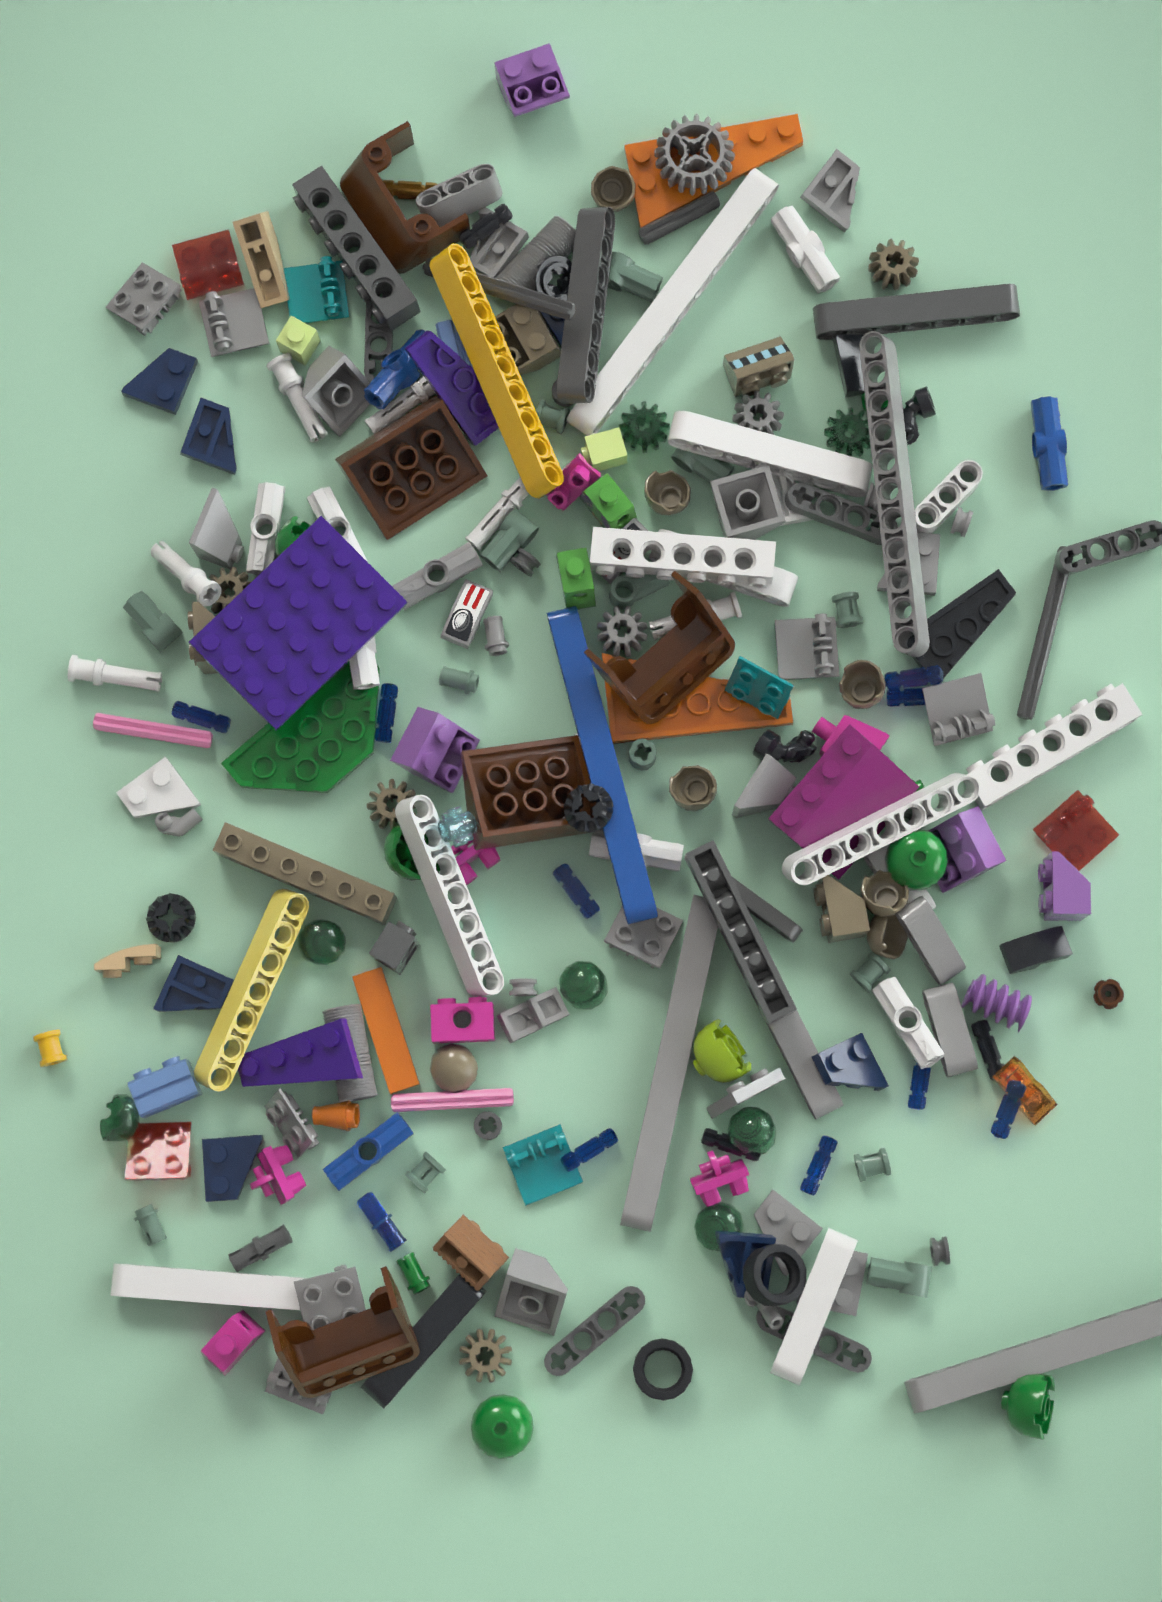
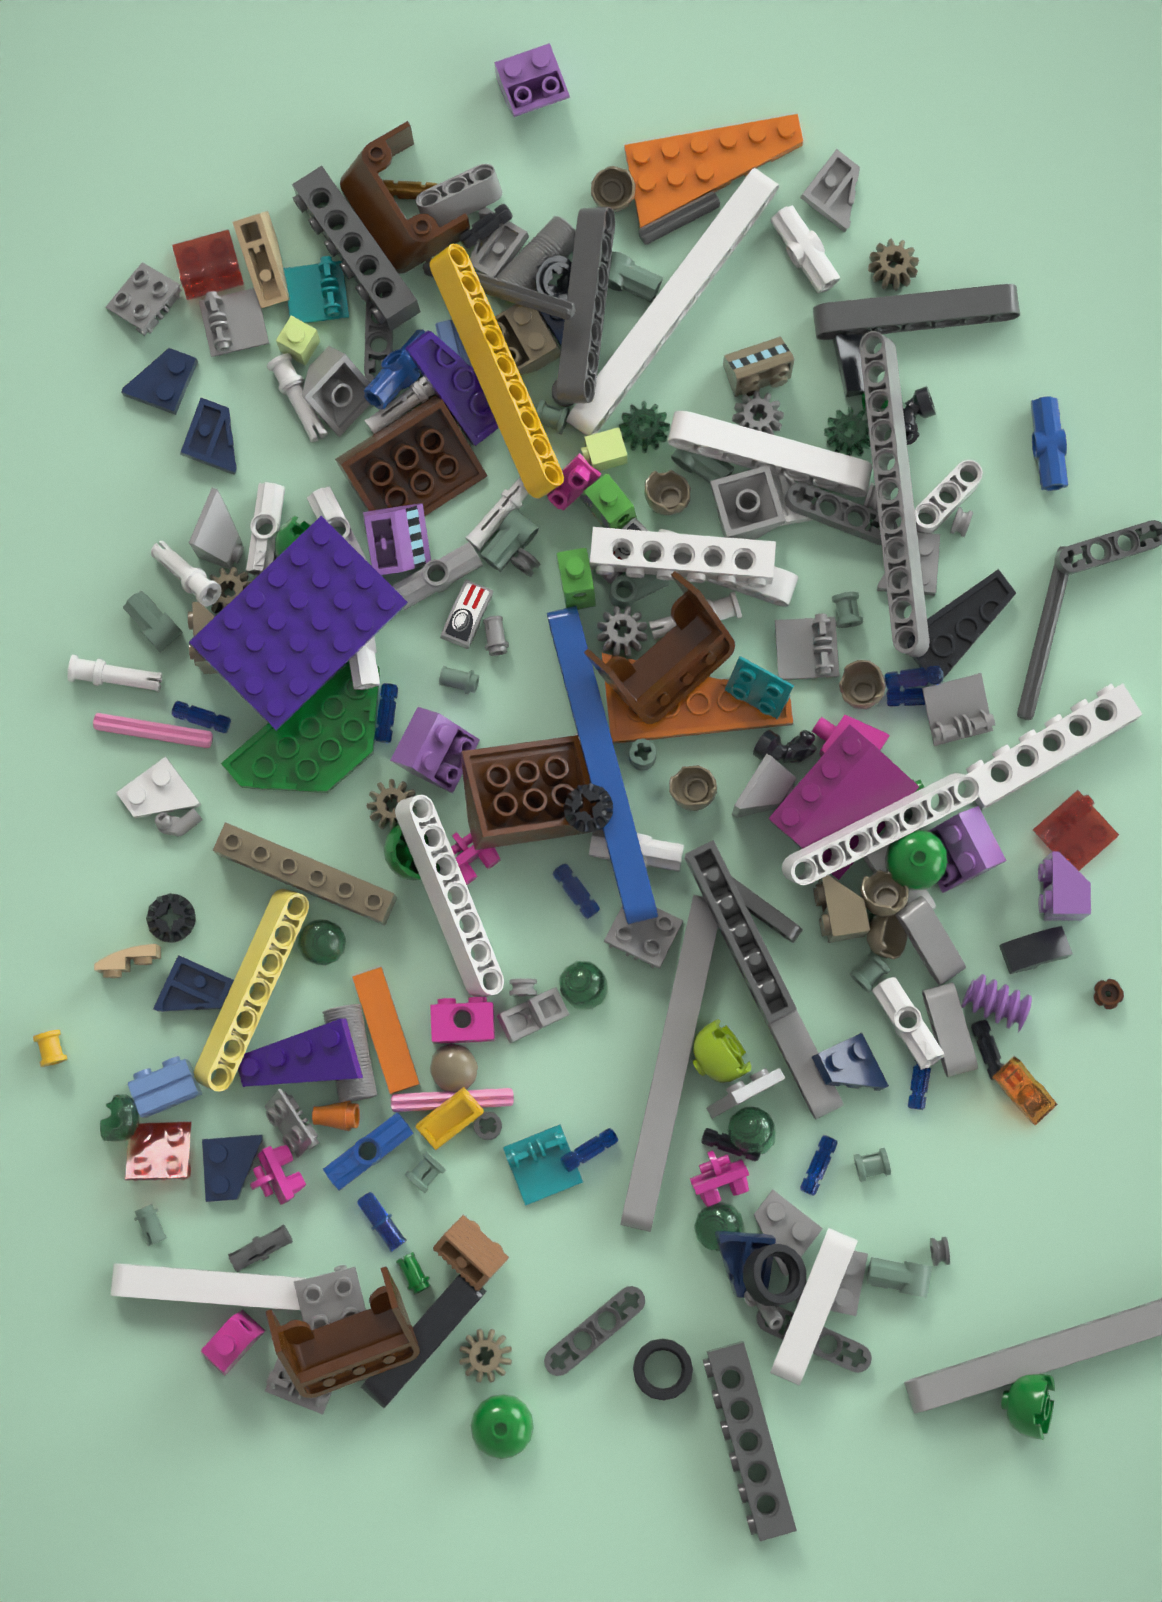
(395, 946): dark grey brick -> none
(397, 538): none -> medium lavender slope
(449, 1118): none -> yellow tile
(457, 826): clear light blue gear -> none
(531, 1293): light grey slope -> none
(678, 138): light grey gear -> none
(780, 1519): none -> dark grey brick
(1008, 1109): clear blue axle -> none

